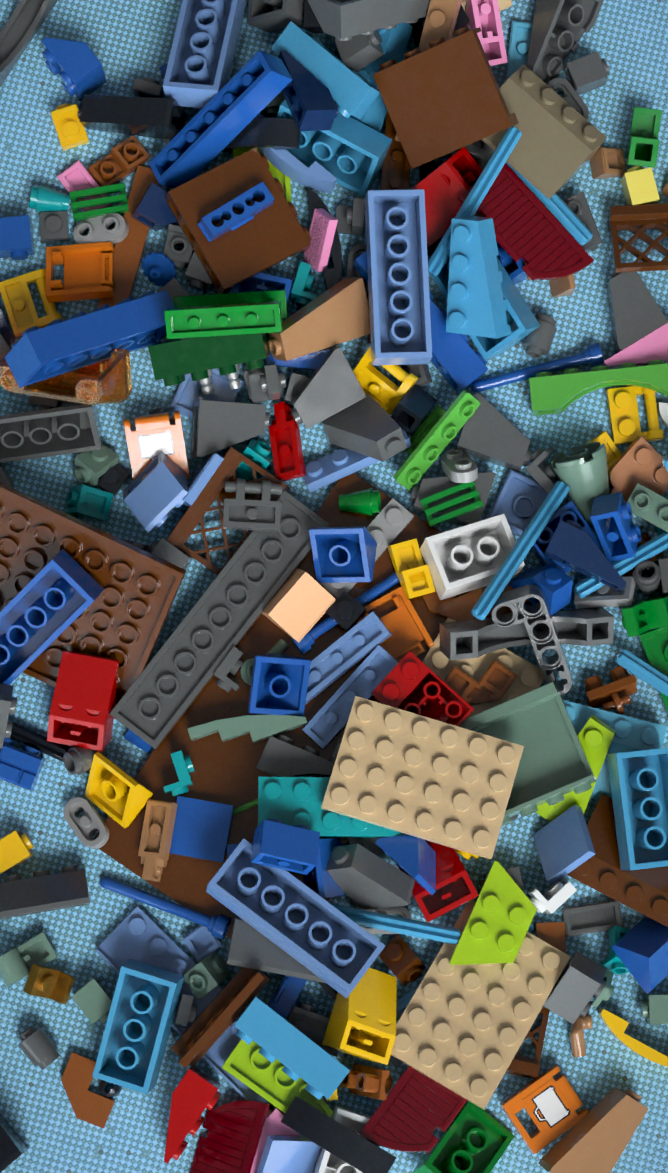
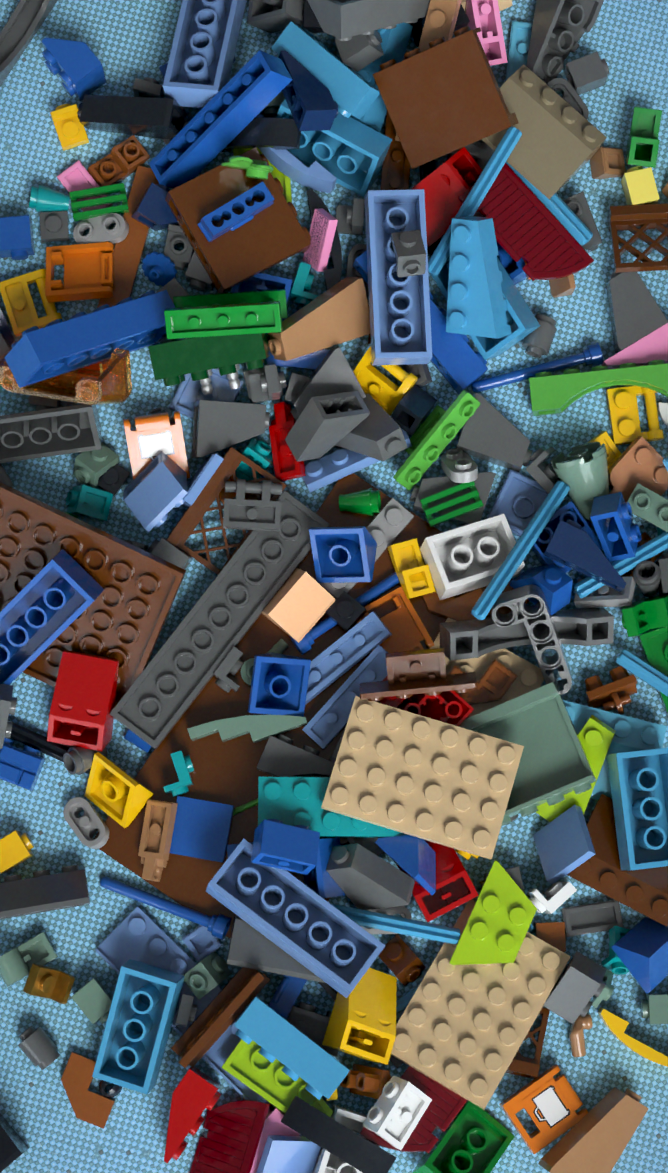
(254, 168): none -> bright green plate
(325, 423): none -> dark grey slope
(397, 1111): none -> white bracket
(409, 253): none -> dark grey bracket
(417, 674): none -> reddish brown bracket

